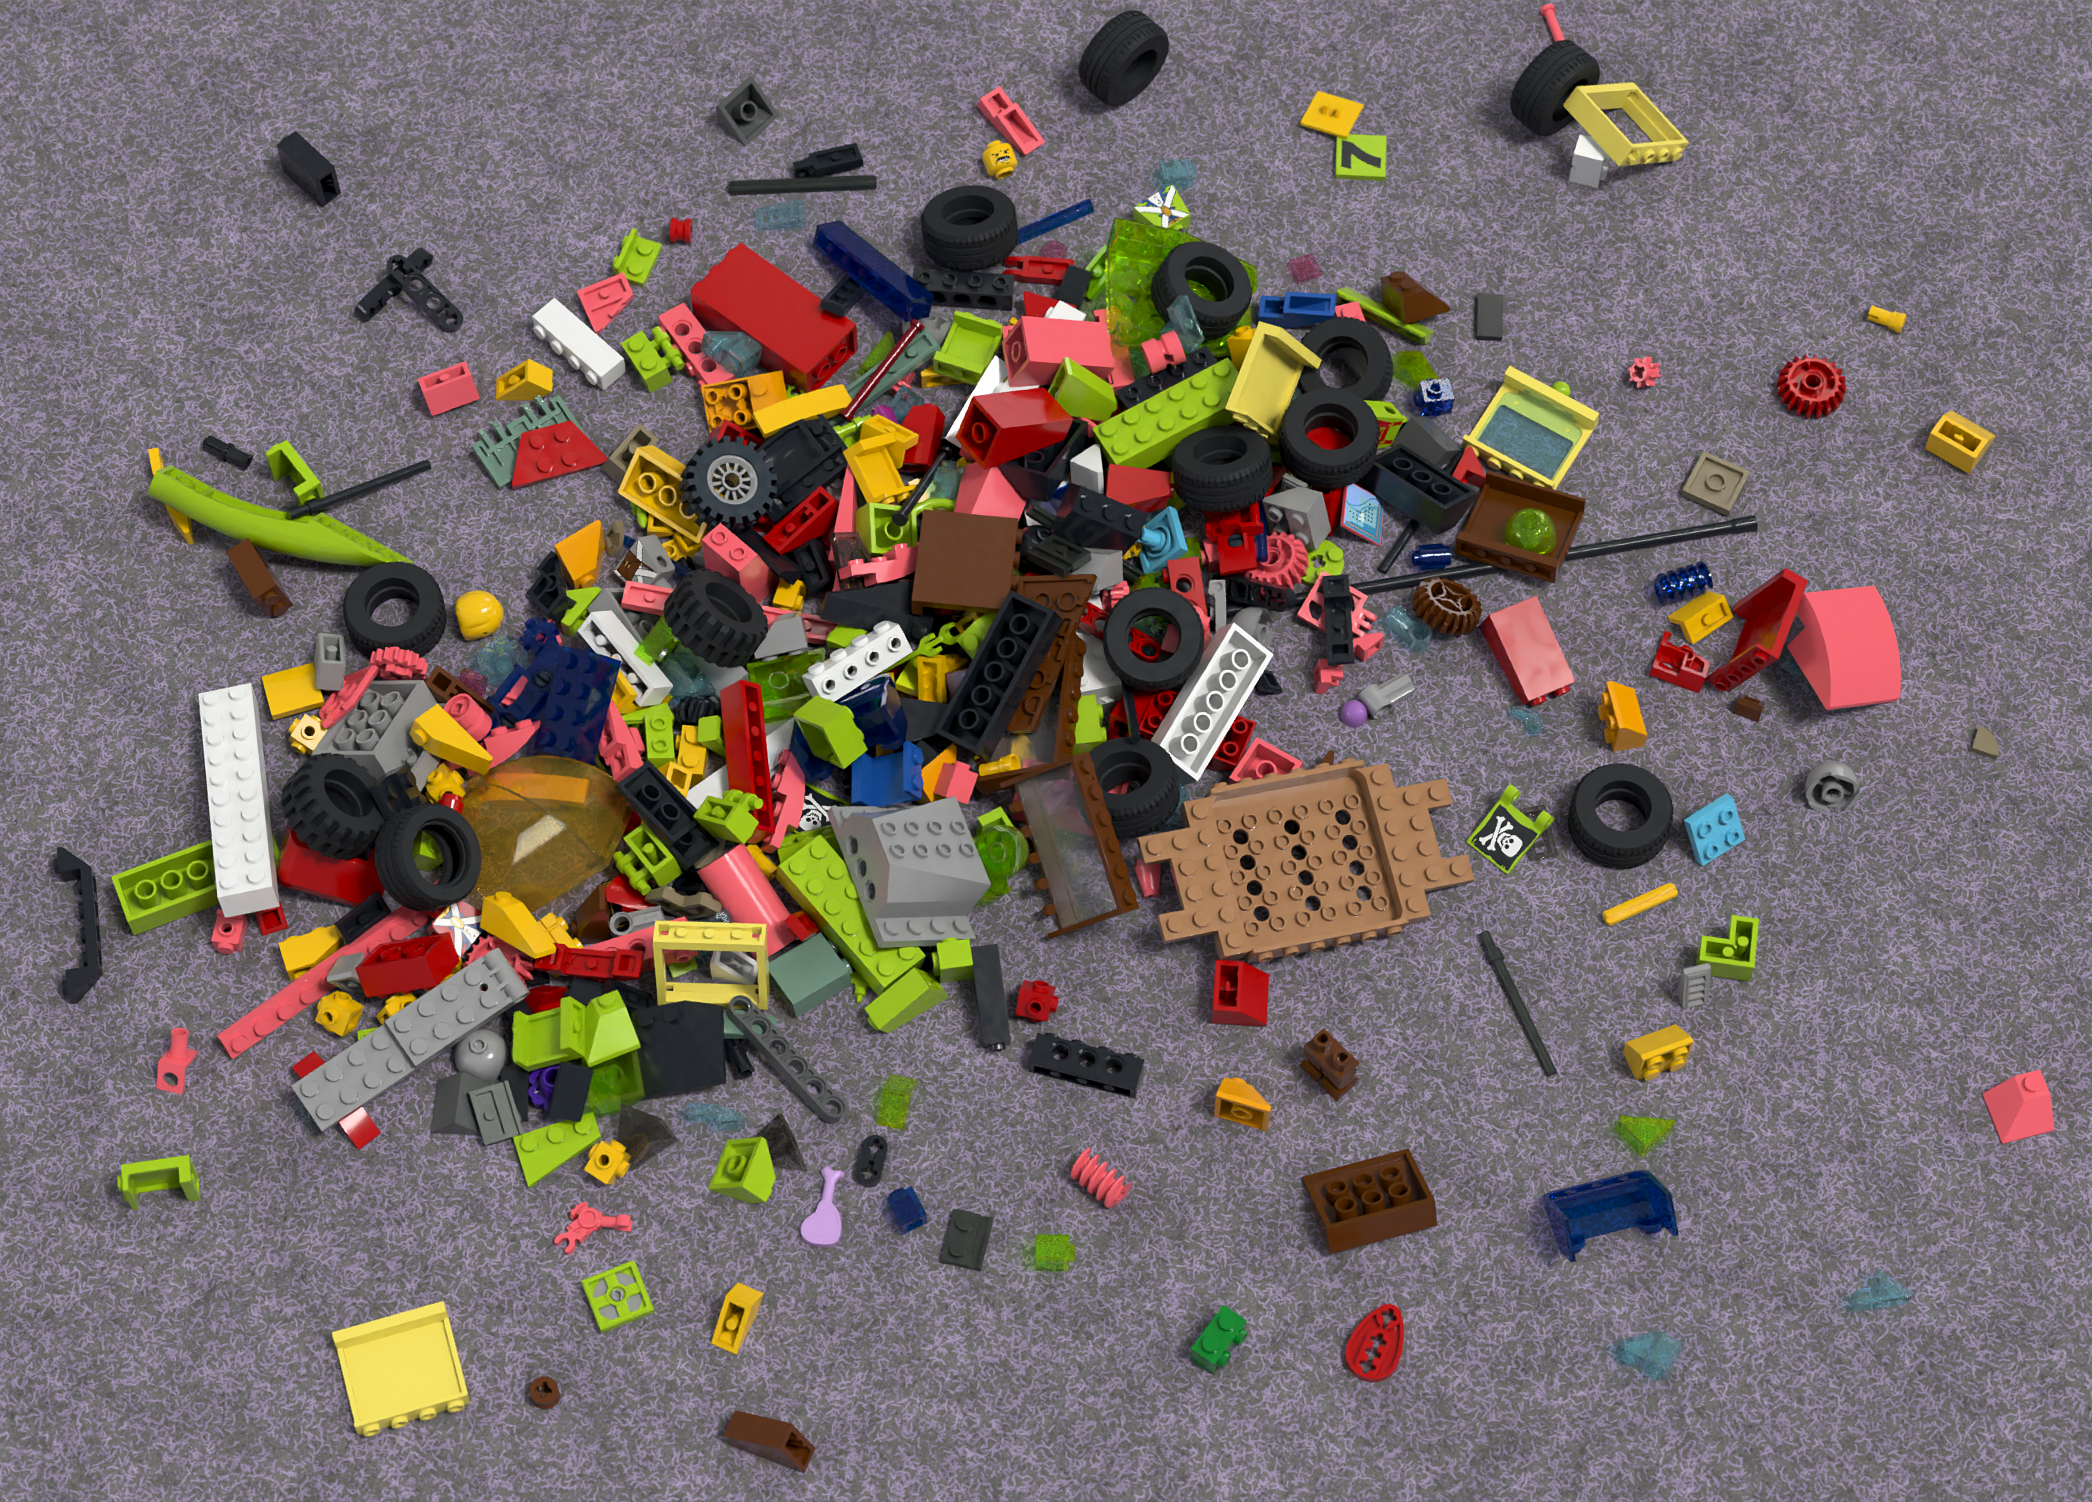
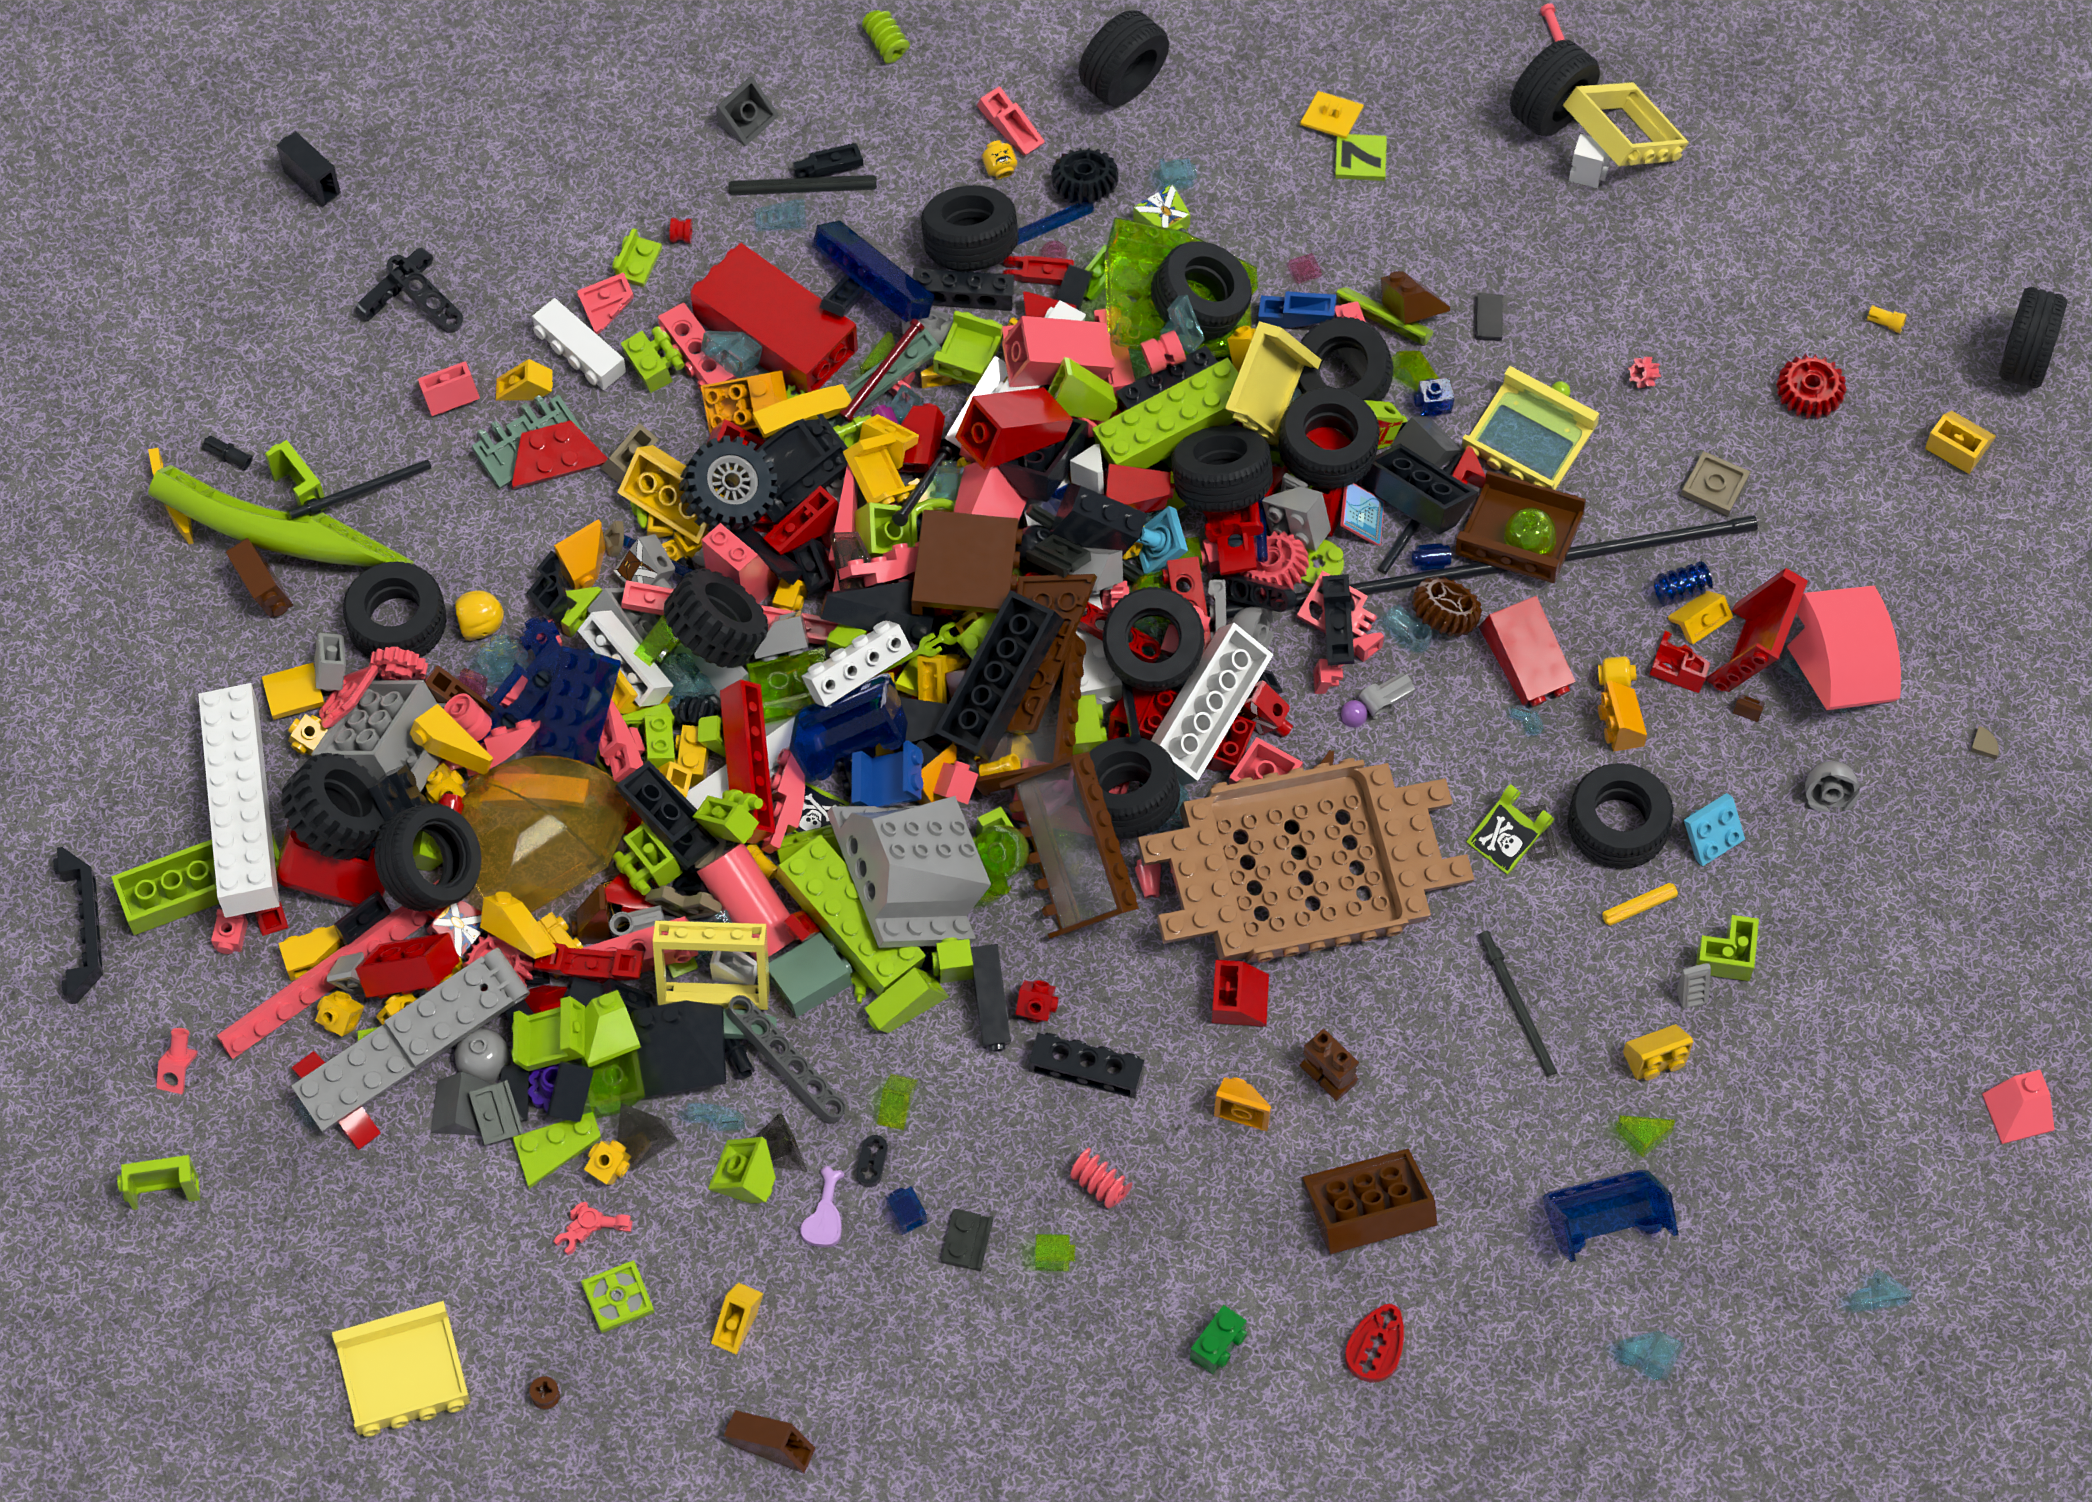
(830, 731): lime piece -> none
(885, 35): none -> lime piece
(1084, 175): none -> black gear
(1267, 710): none -> red torso
(1617, 670): none -> yellow head
(2032, 337): none -> black tyre

